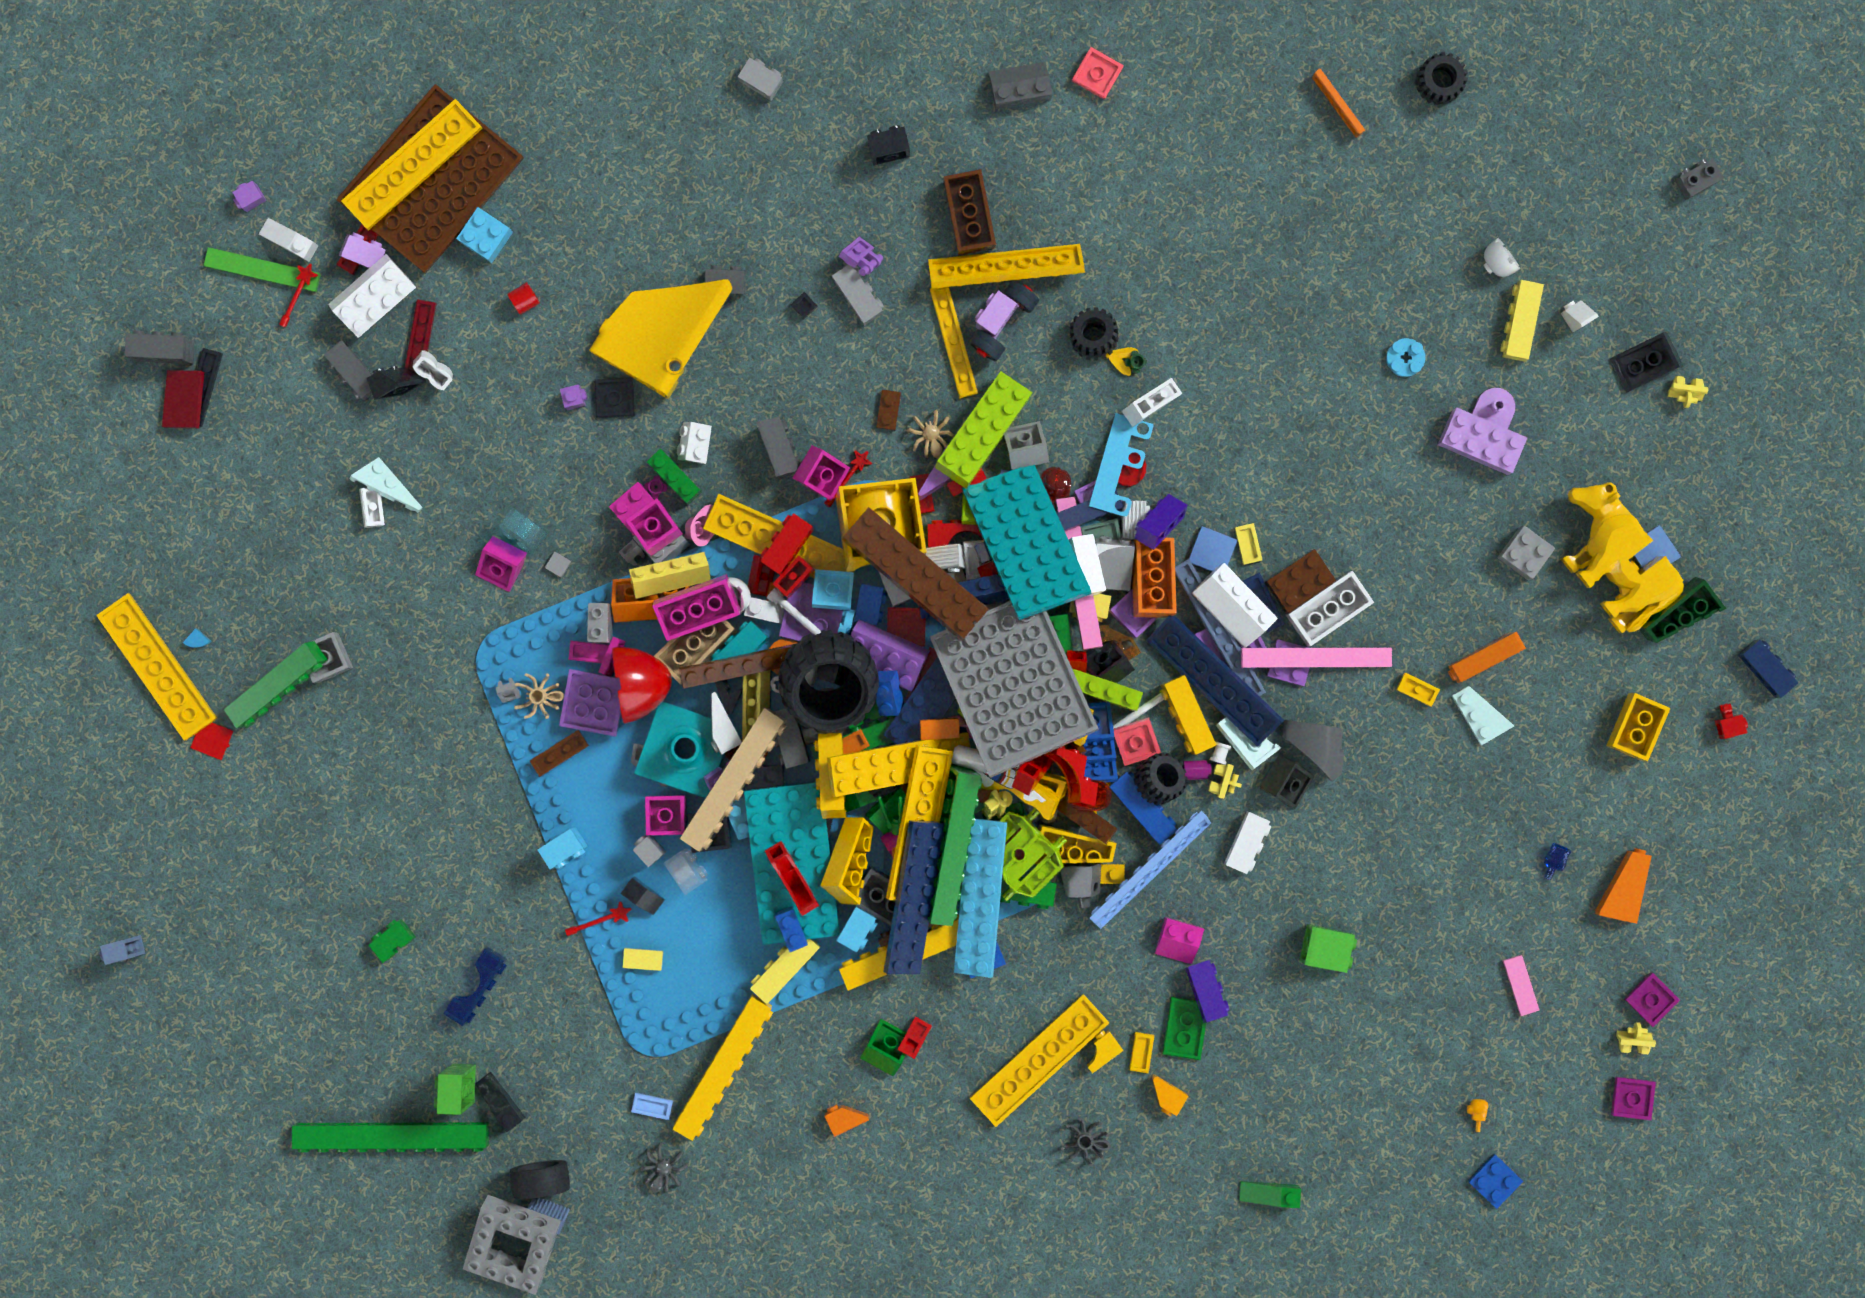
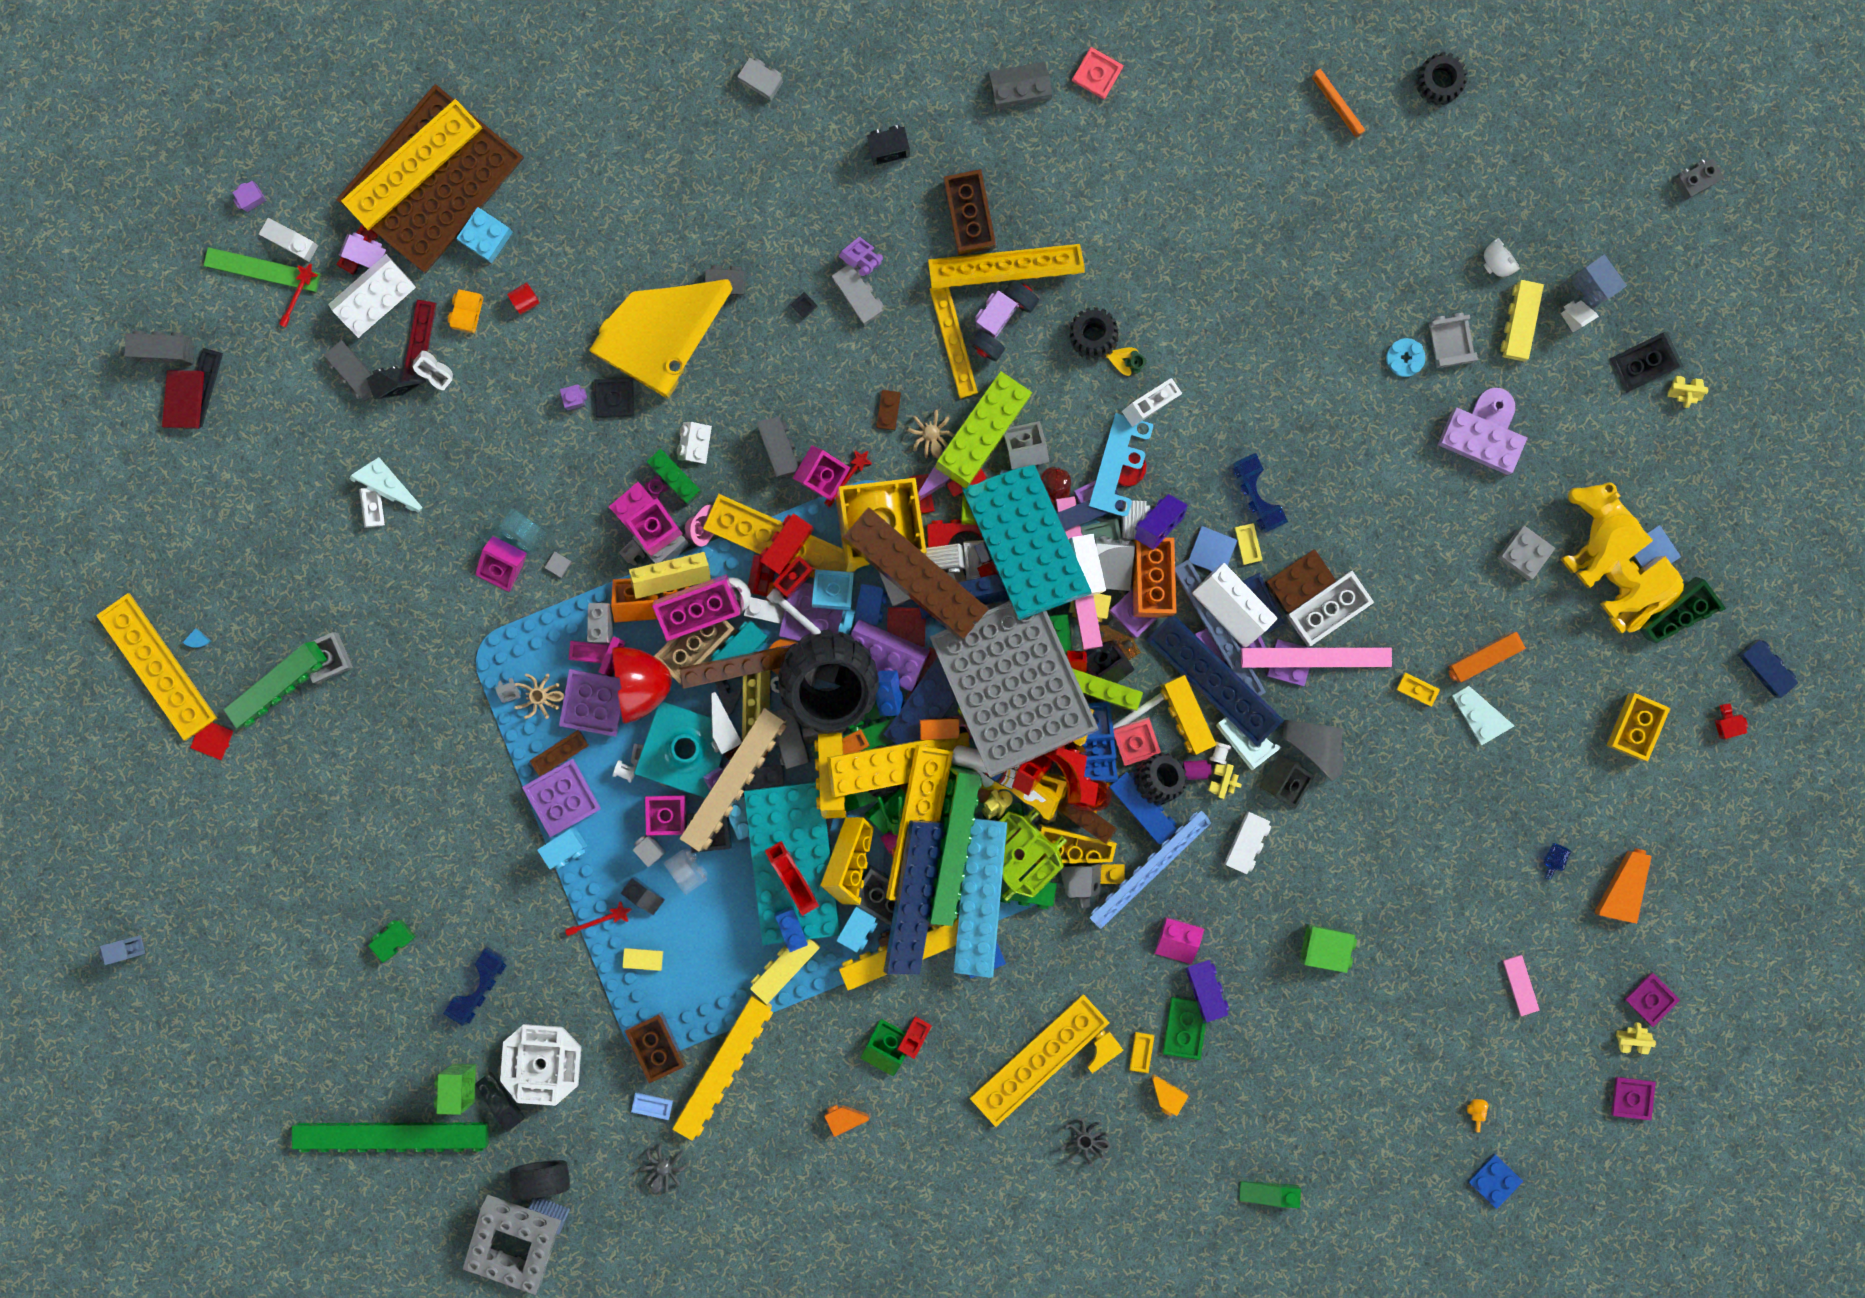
(466, 311): none -> light orange brick
(526, 1079): none -> white piece
(561, 798): none -> medium lavender plate
(624, 771): none -> white bush
(655, 1047): none -> reddish brown brick
(1268, 515): none -> clear blue arch
(1452, 341): none -> light grey panel
(1598, 282): none -> sand blue brick

